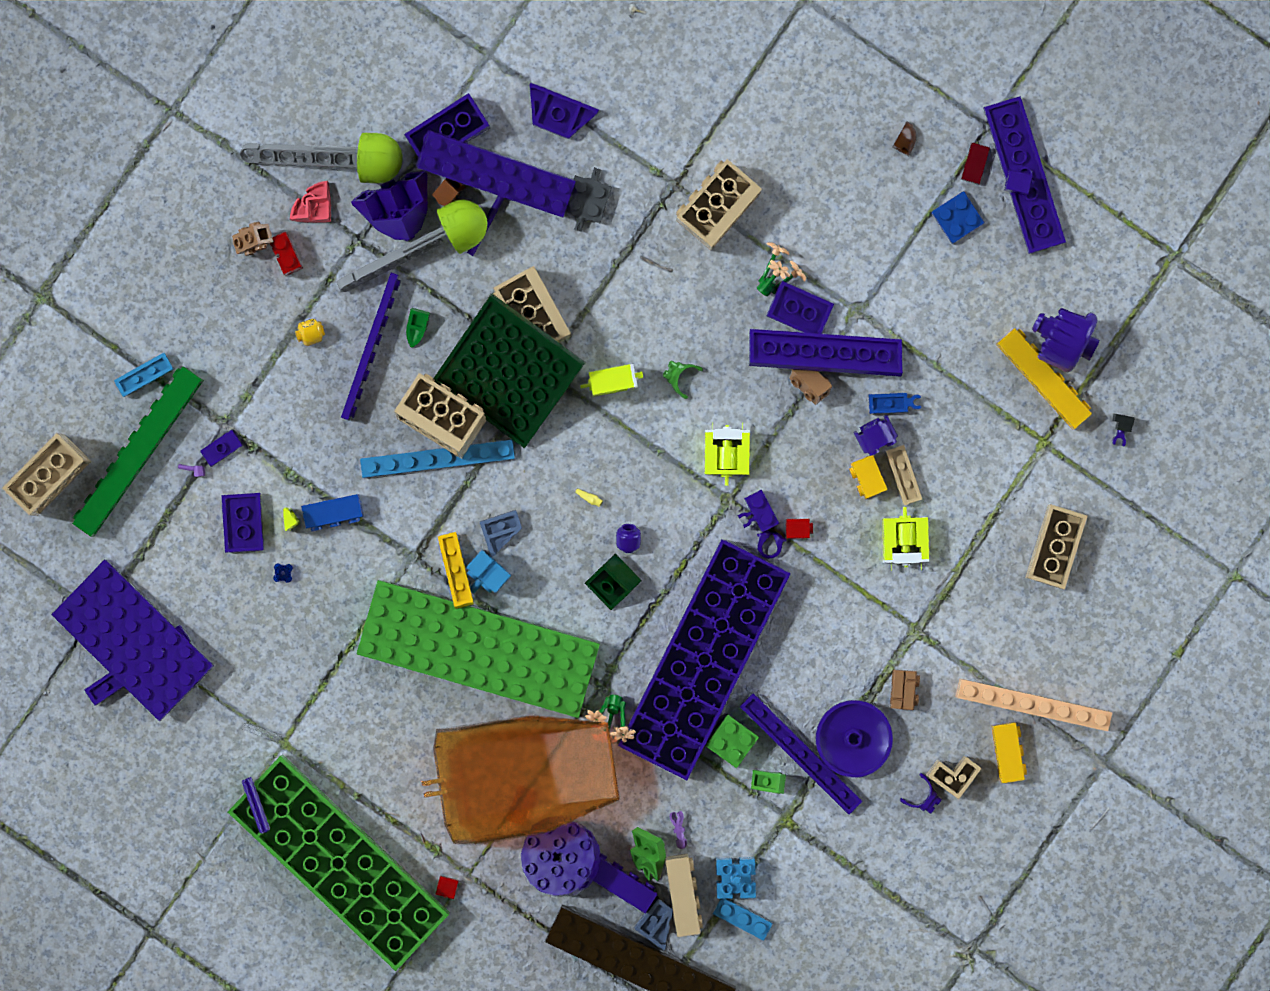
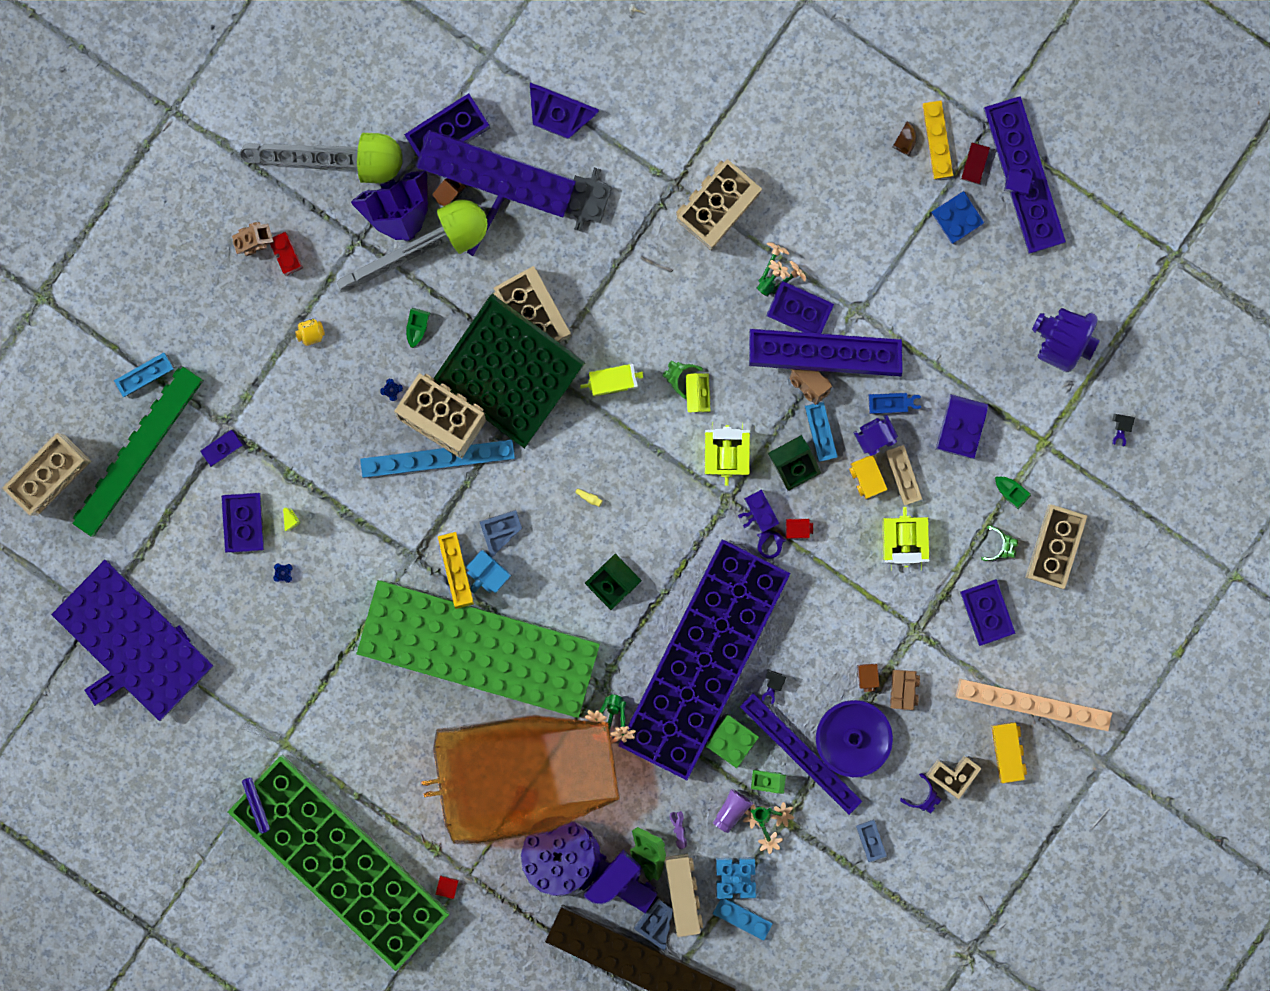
(198, 470): medium lavender hand -> none
(314, 205): coral brick -> none
(332, 512): blue brick -> none
(374, 339): dark purple plate -> none
(396, 389): none -> clear blue plate
(613, 879): none -> dark purple brick
(628, 538): dark purple head -> none
(698, 392): none -> neon yellow slope
(732, 811): none -> medium lavender plant
(762, 816): none -> light nougat plant
(774, 683): none -> pearl dark grey piece
(794, 463): none -> dark green slope
(821, 431): none -> dark azure plate
(868, 677): none -> dark orange brick
(871, 840): none -> sand blue plate
(937, 139): none -> yellow plate
(962, 426): none -> dark purple brick
(987, 612): none -> dark purple plate
(1008, 546): none -> bright green helmet
(1012, 491): none -> green plate
(1044, 379): yellow brick -> none

